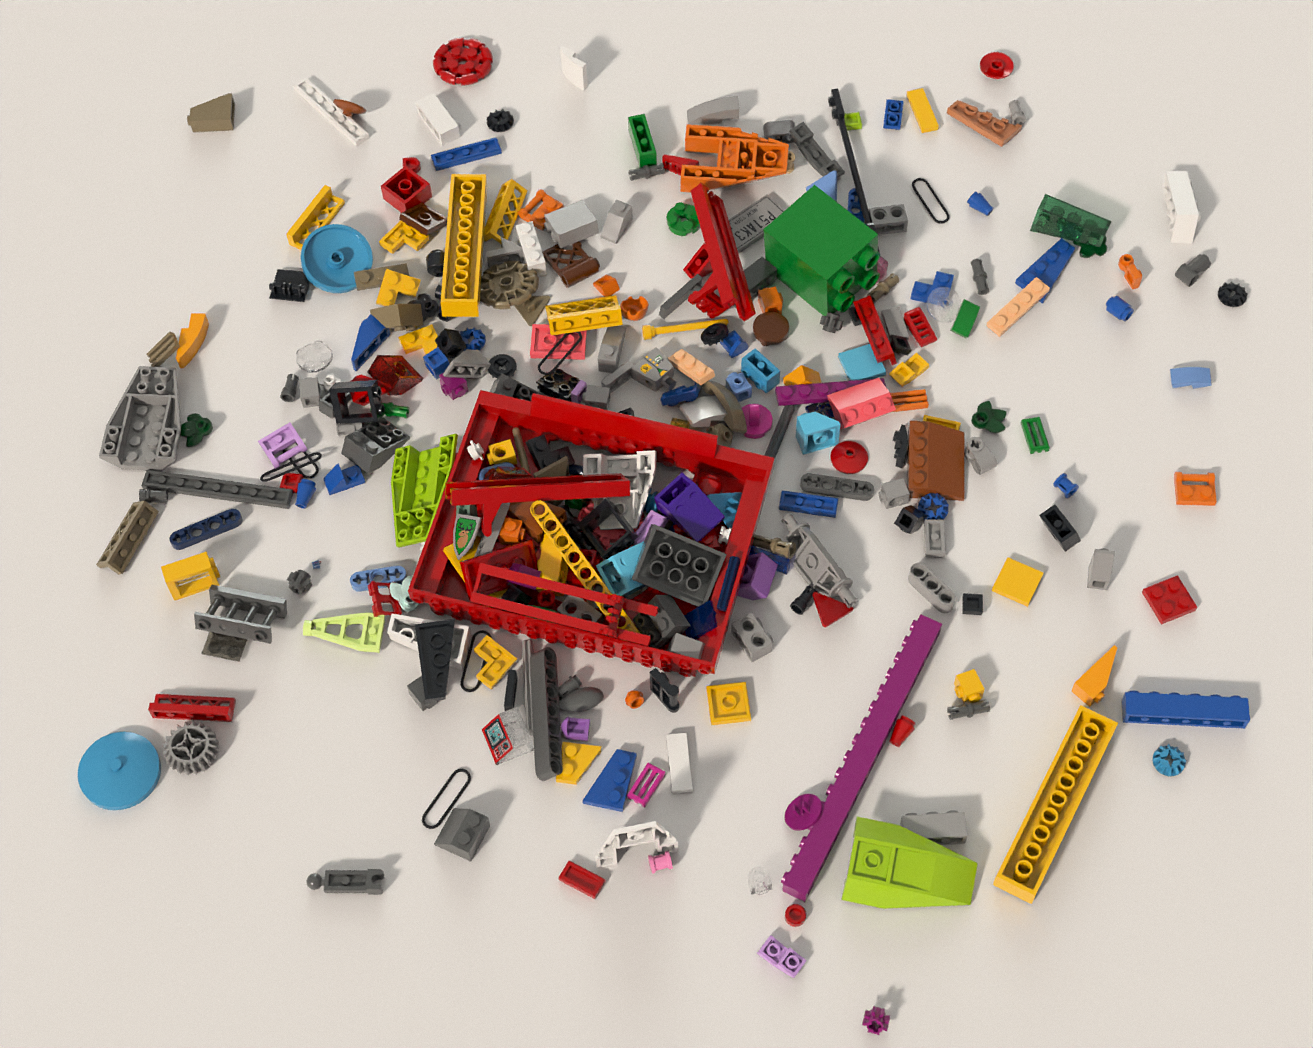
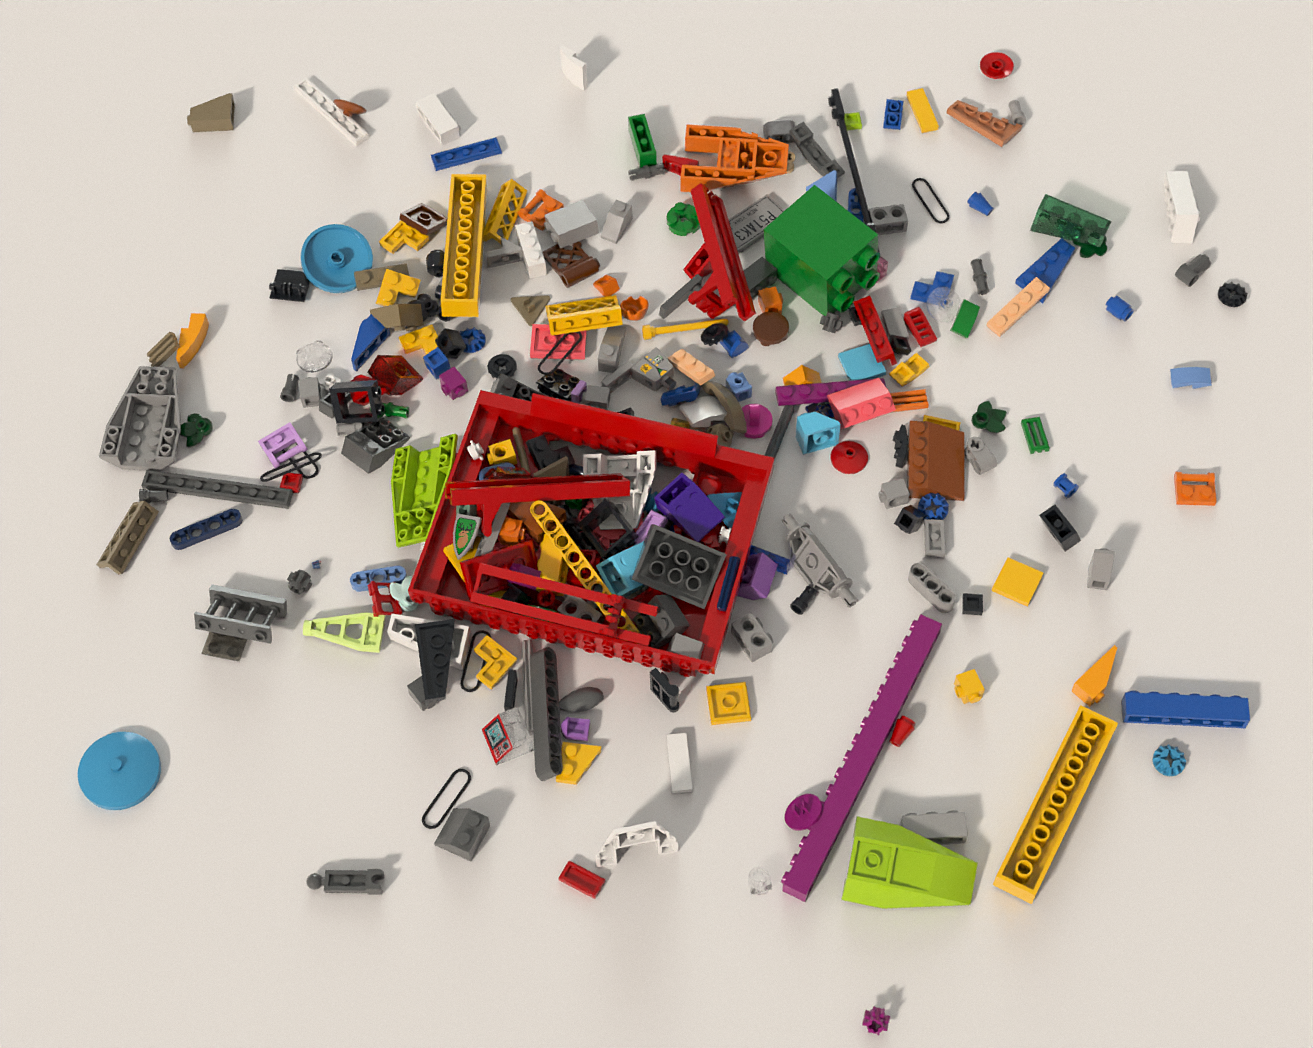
(181, 741): light grey gear -> none
(190, 575): yellow window -> none
(195, 710): red fence -> none
(304, 492): blue cone -> none
(311, 214): yellow fence -> none
(340, 480): blue slope -> none
(406, 190): red brick -> none
(412, 163): red tile -> none
(458, 72): red plate -> none
(468, 365): light grey slope -> none
(504, 125): black gear -> none
(519, 277): dark tan plate -> none
(569, 686): dark grey pin -> none
(613, 782): blue wing -> none
(634, 699): orange plate -> none
(638, 799): dark pink tile -> none
(660, 862): bright pink bush -> none
(701, 620): clear blue piece -> none
(714, 111): light grey slope -> none
(760, 371): dark azure brick -> none
(775, 545): dark tan pin -> none
(781, 957): lavender slope -> none
(795, 915): red tile -> none
(808, 504): blue tile -> none
(830, 609): red piece -> none
(836, 490): dark grey beam -> none
(883, 287): dark tan pin -> none
(968, 709): dark grey pin -> none
(1132, 274): orange plate -> none
(1169, 599): red plate -> none

